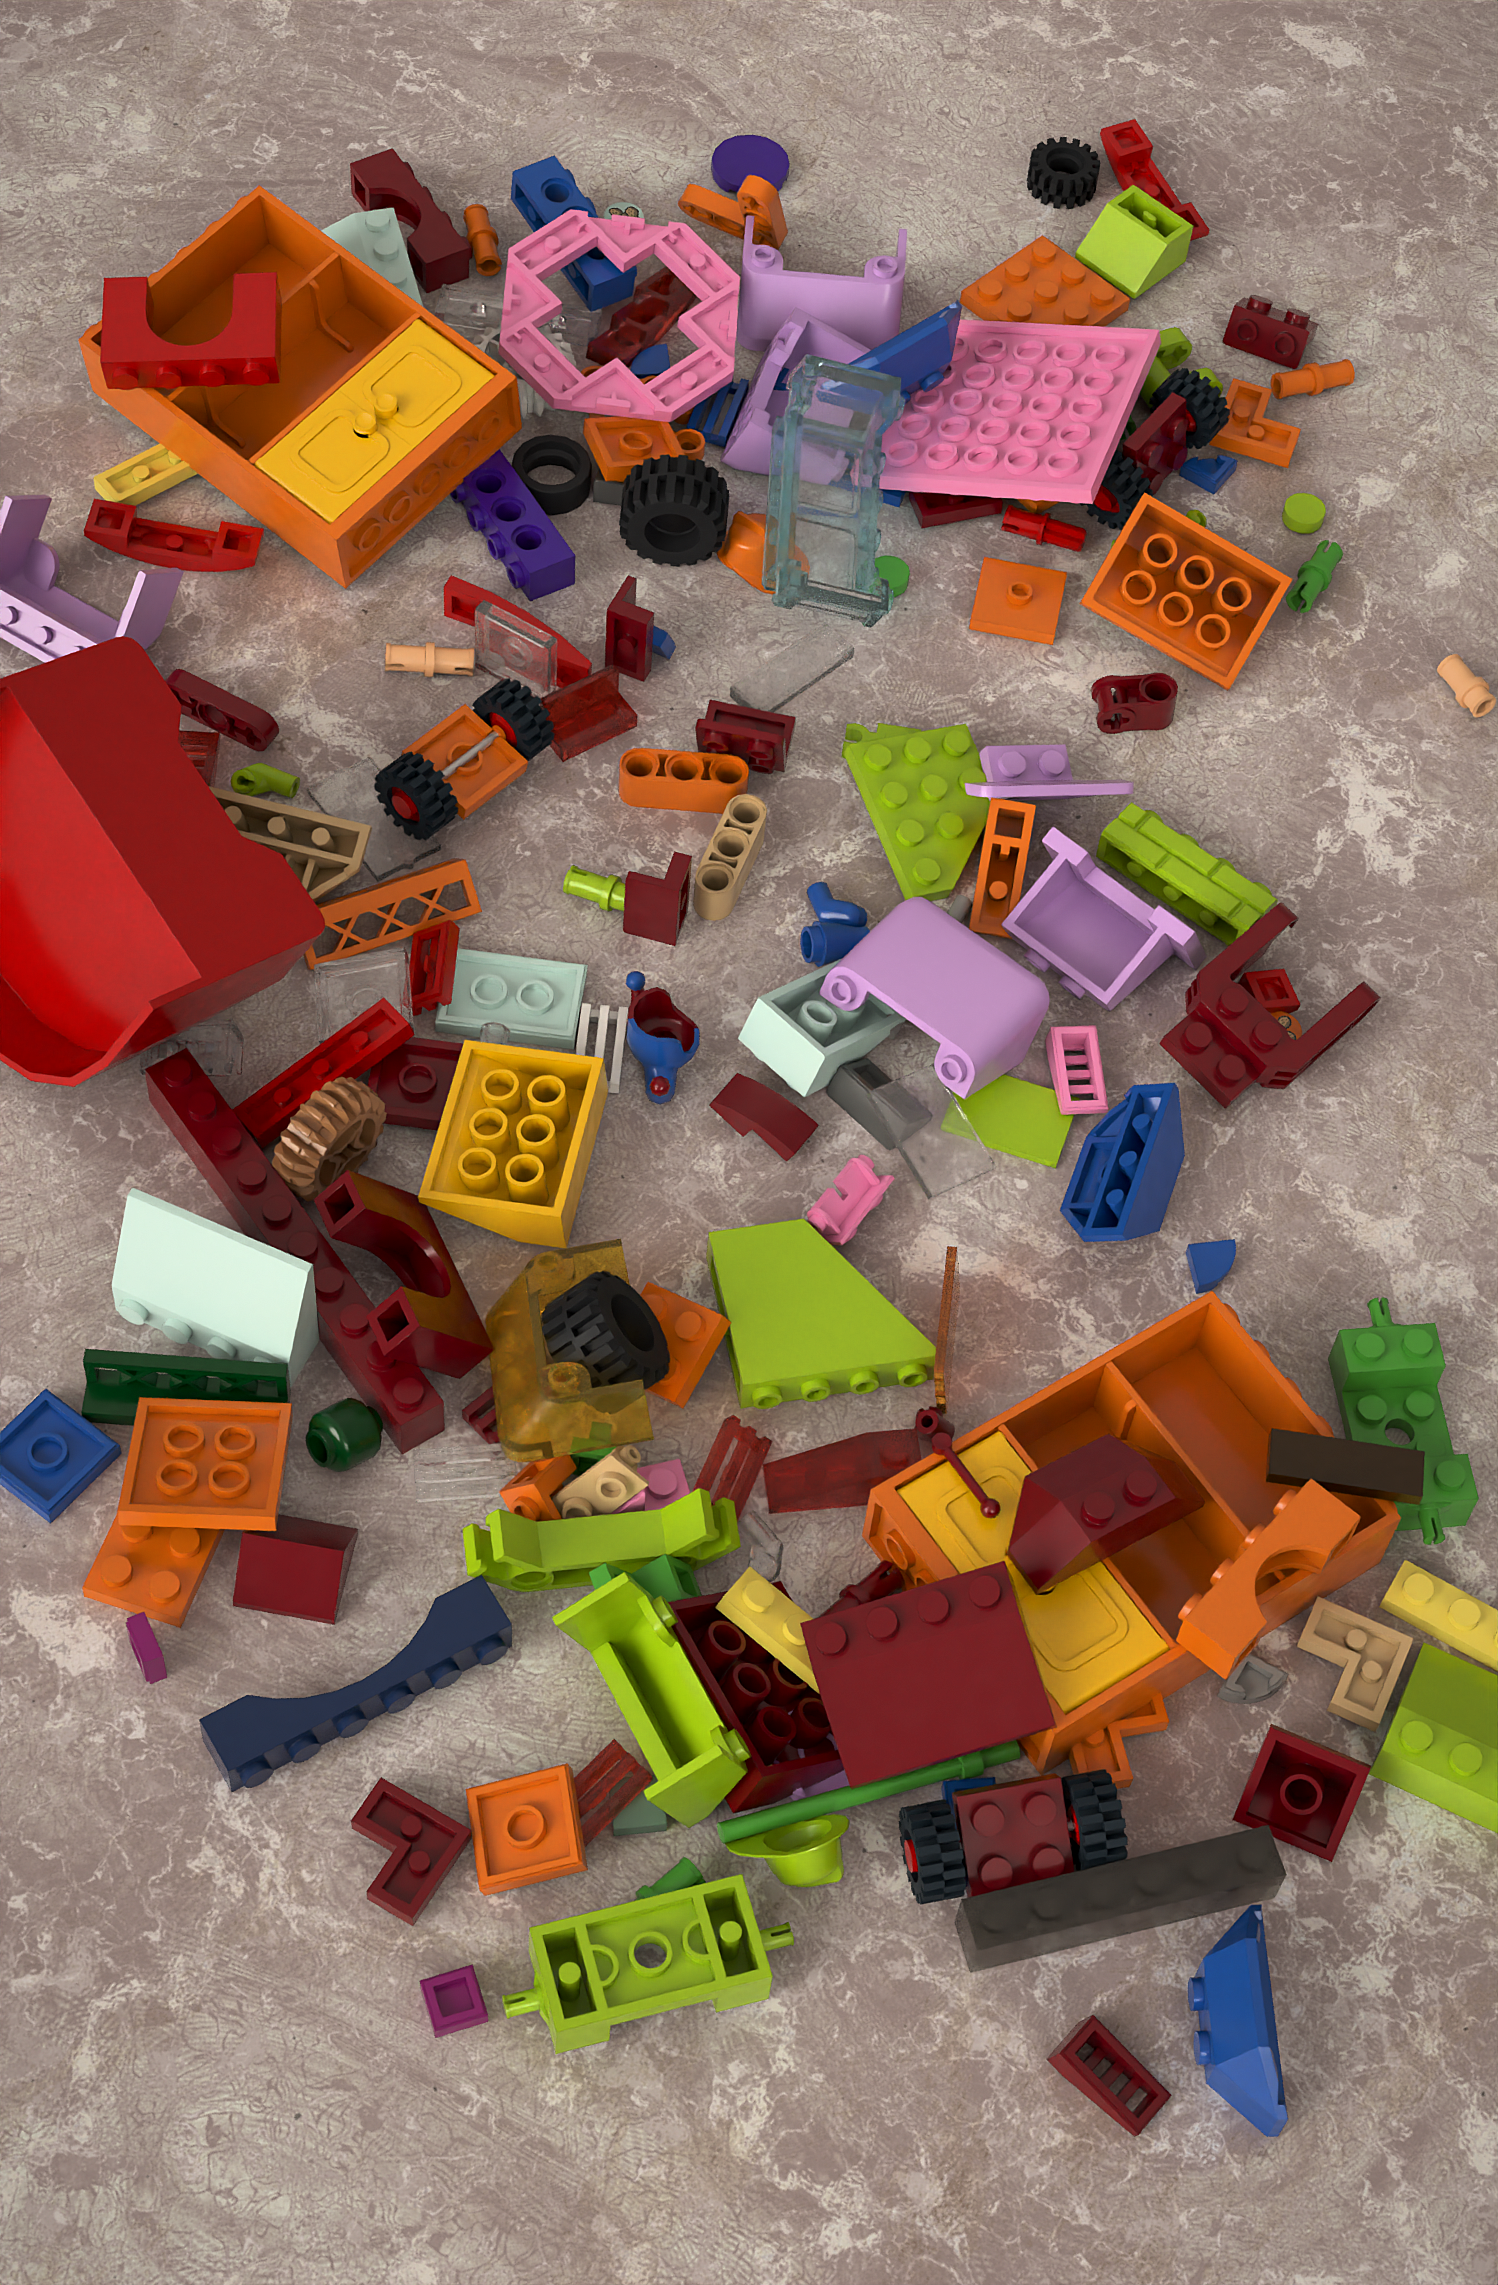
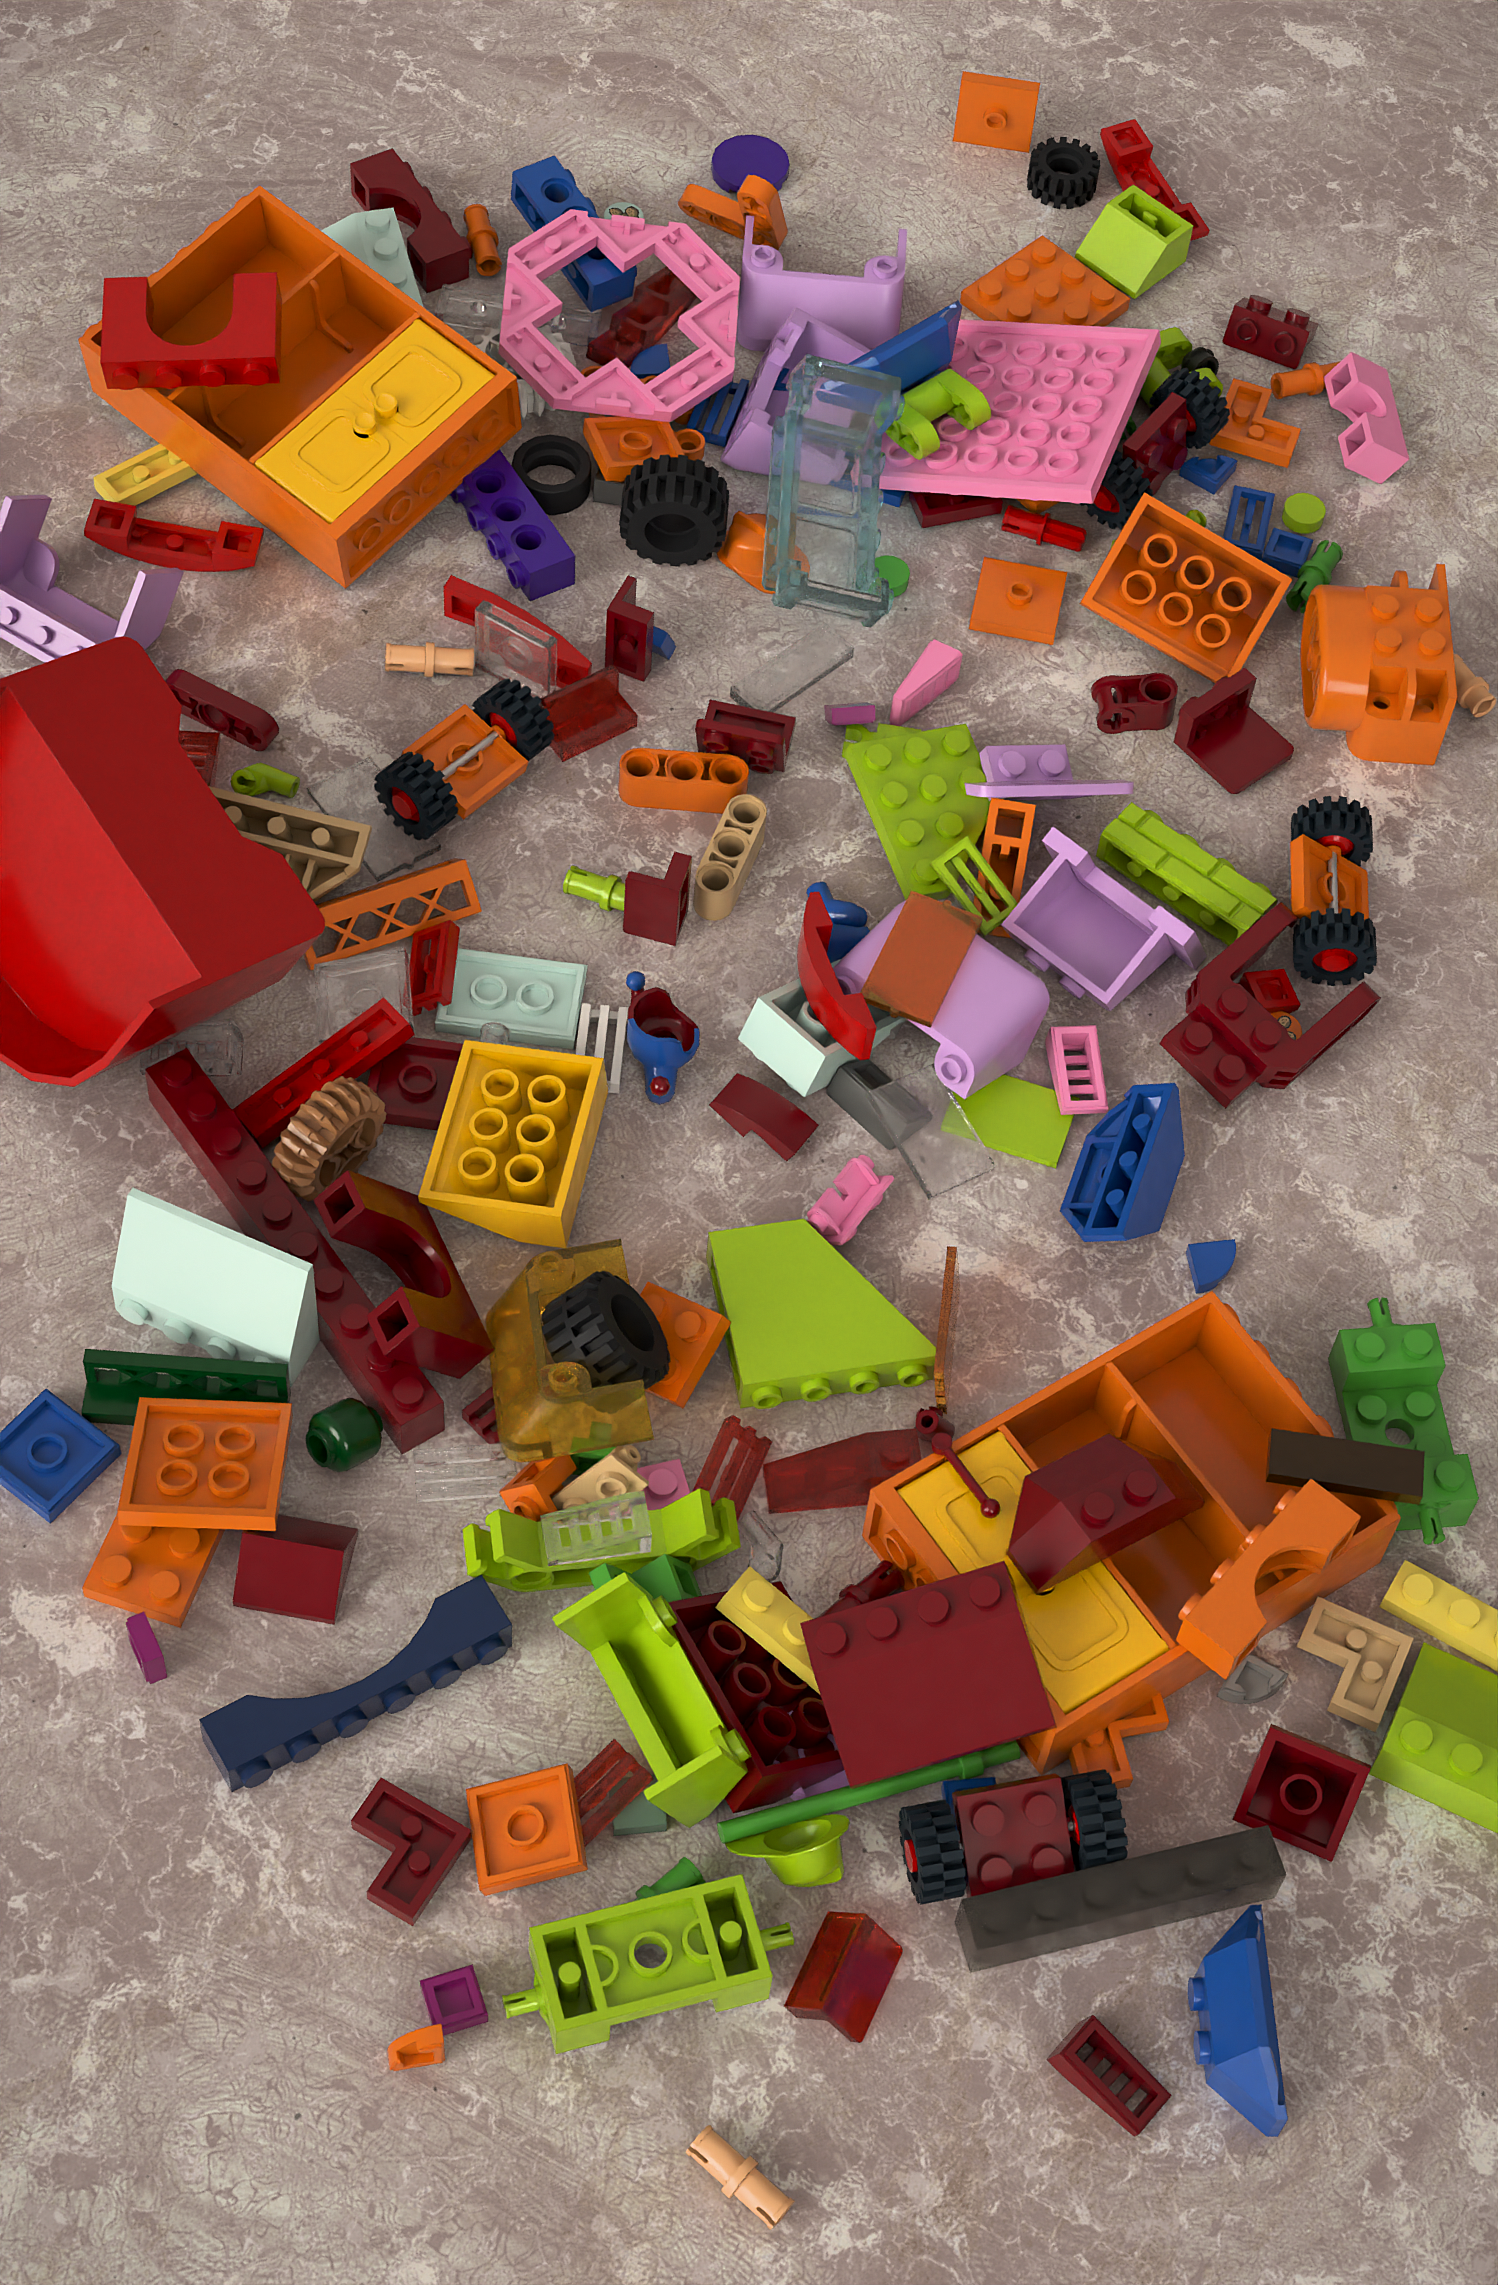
(417, 2049): none -> orange tile
(610, 1509): none -> clear slope
(740, 2177): none -> light nougat pin
(842, 1015): none -> red slope
(845, 1974): none -> clear red panel
(850, 713): none -> magenta tile
(920, 958): none -> clear orange piece
(929, 677): none -> bright pink slope
(930, 400): none -> lime connector
(958, 893): none -> lime tile
(996, 111): none -> orange plate
(1199, 359): none -> pearl dark grey plate
(1229, 735): none -> dark red bracket
(1252, 495): none -> blue tile
(1287, 551): none -> blue tile
(1332, 891): none -> plate
(1375, 440): none -> bright pink arch
(1380, 667): none -> orange brick

